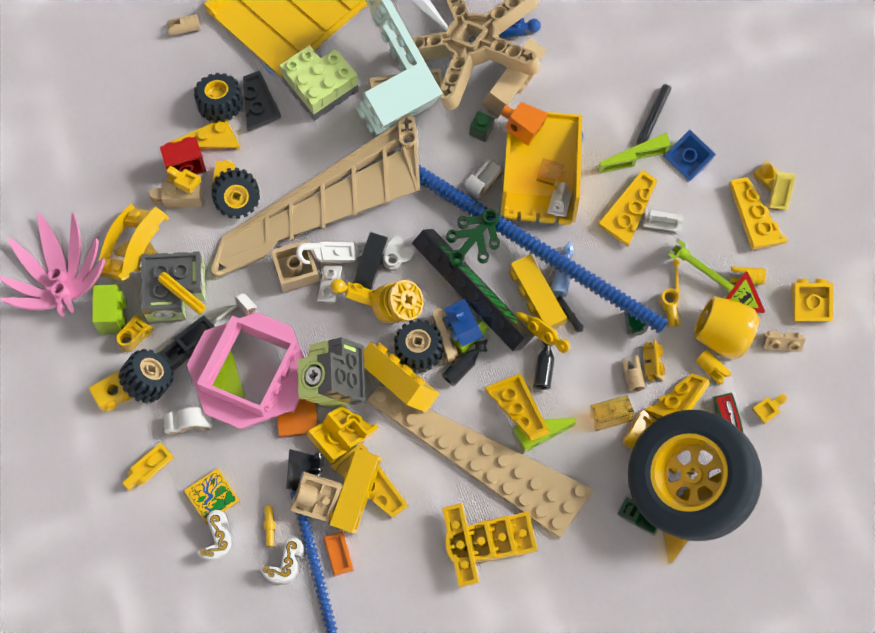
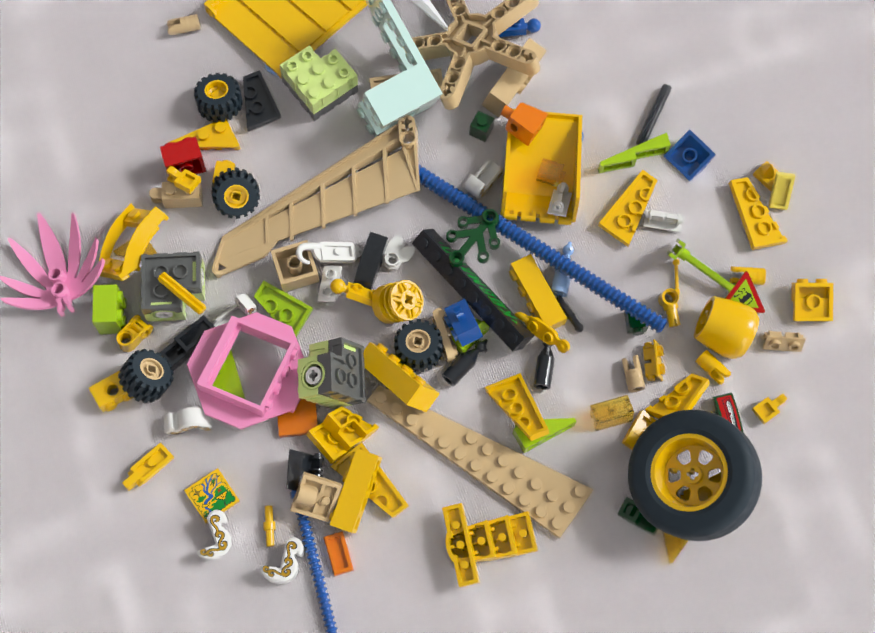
(283, 306): none -> lime wing

